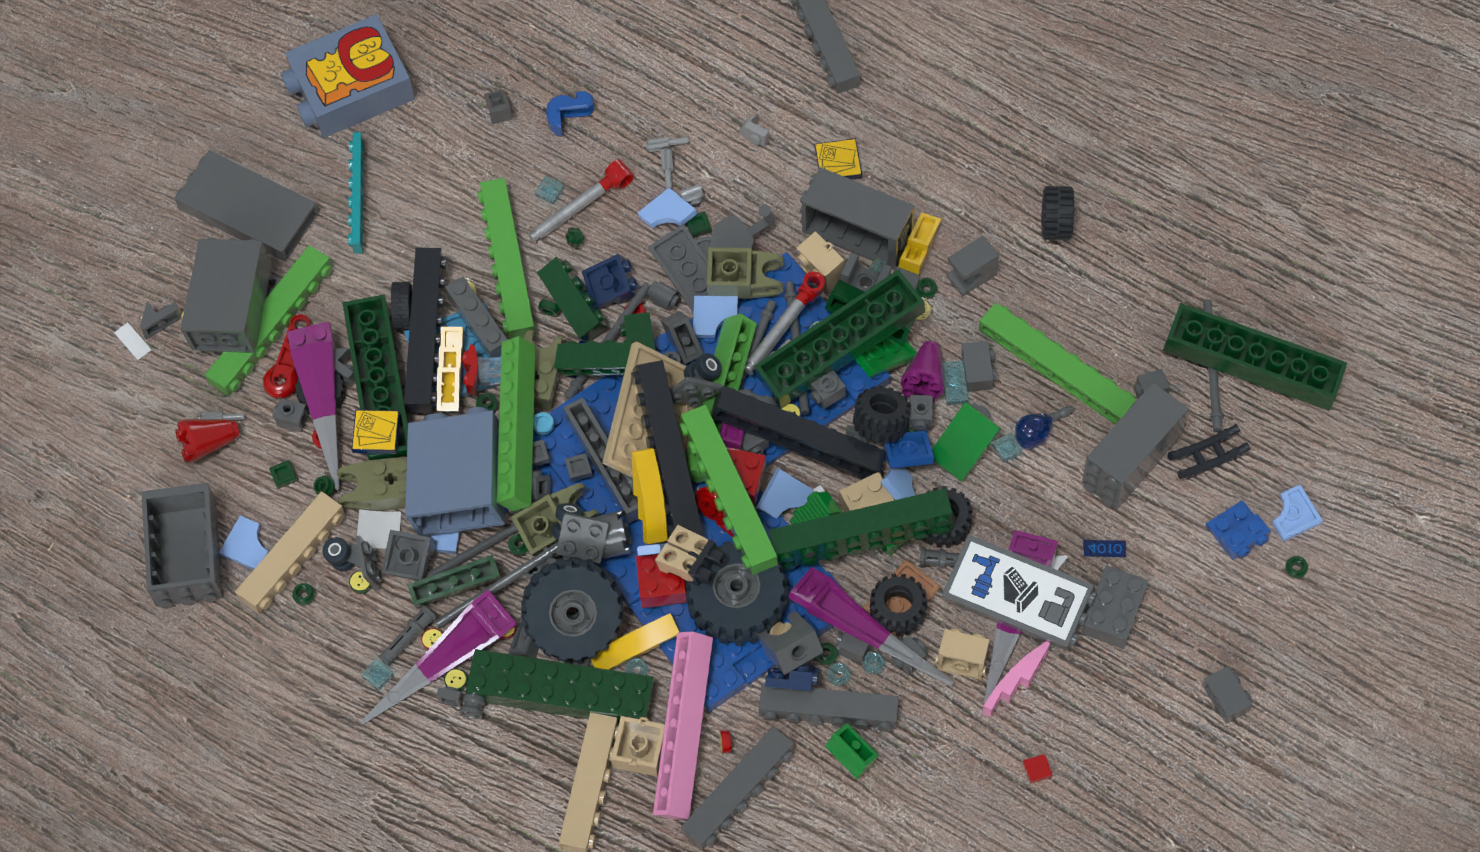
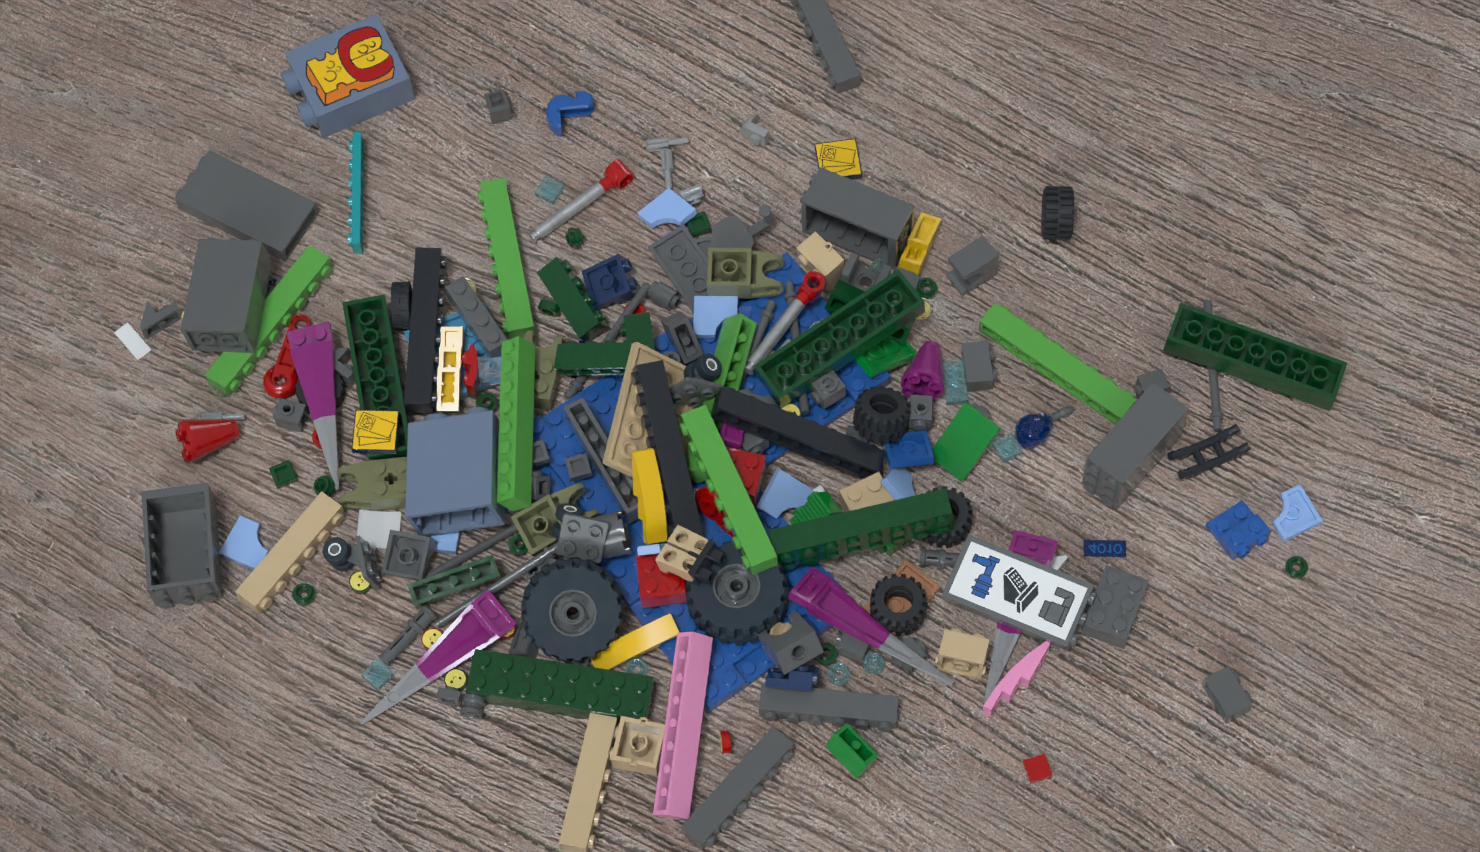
(543, 423): medium azure tile -> none

